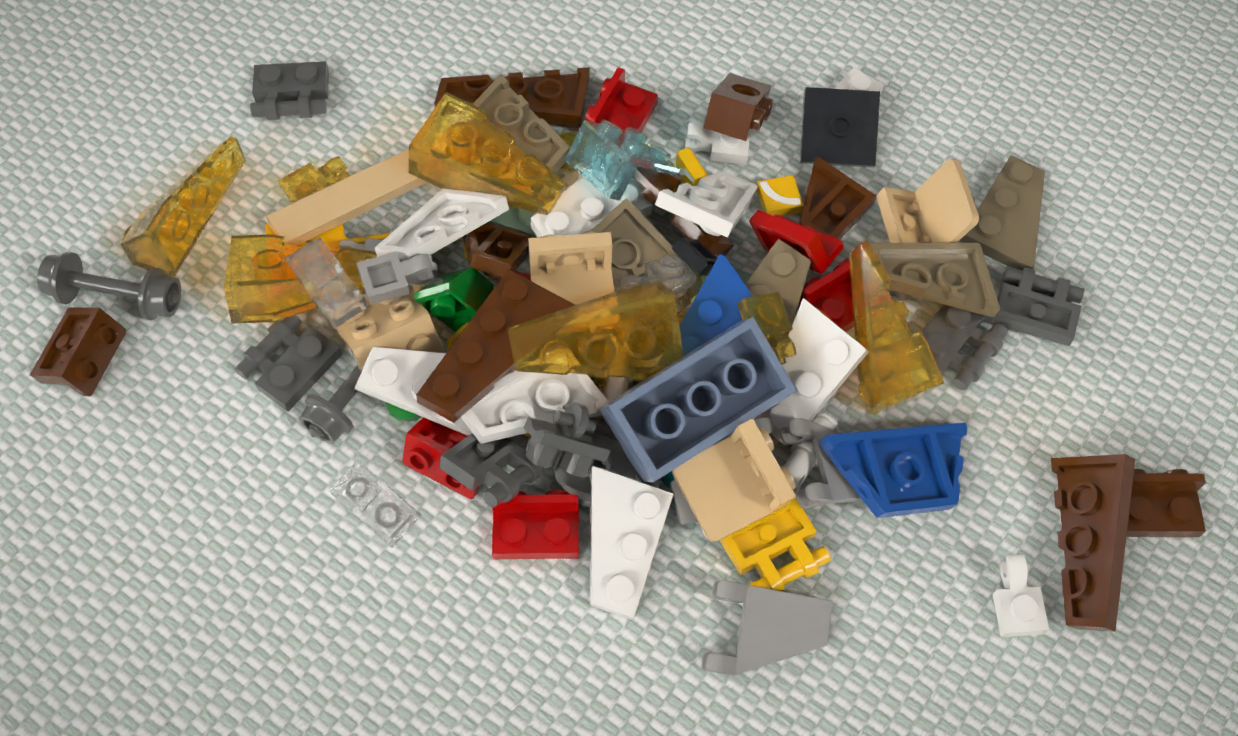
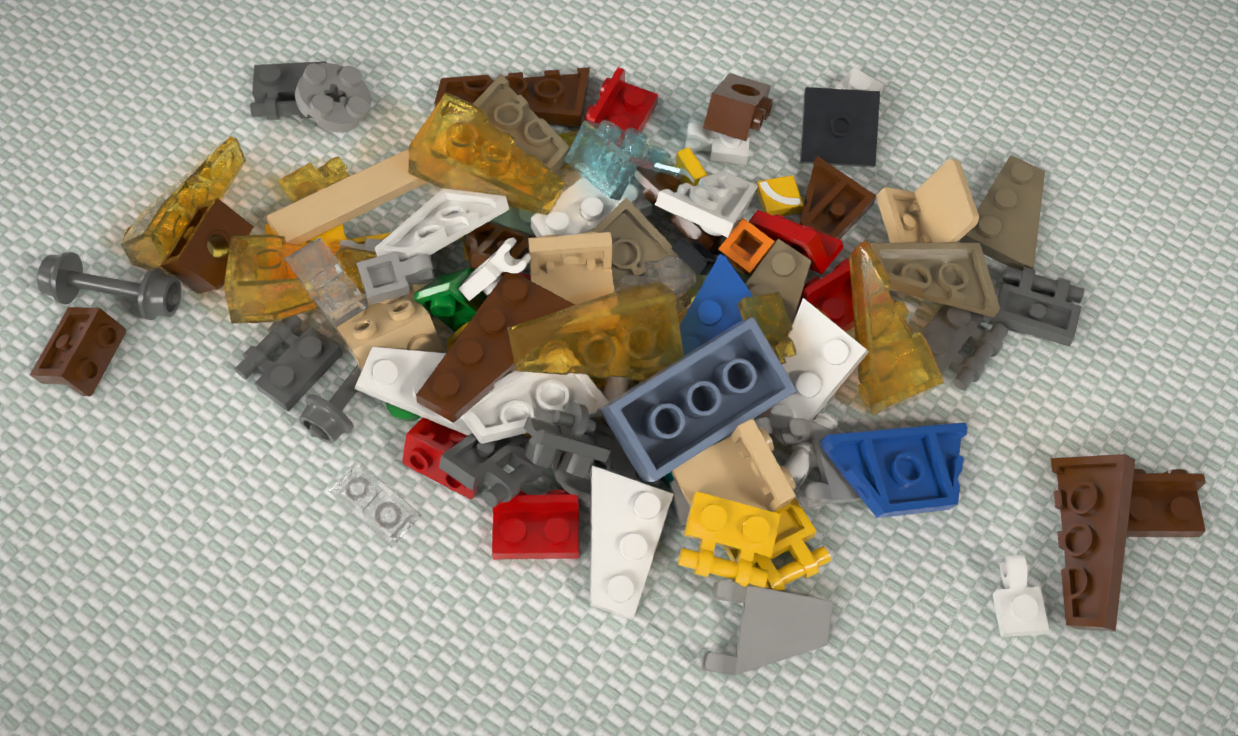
(190, 257): none -> reddish brown brick
(342, 81): none -> light grey plate
(489, 272): none -> white plate
(731, 526): none -> yellow plate
(746, 247): none -> orange brick

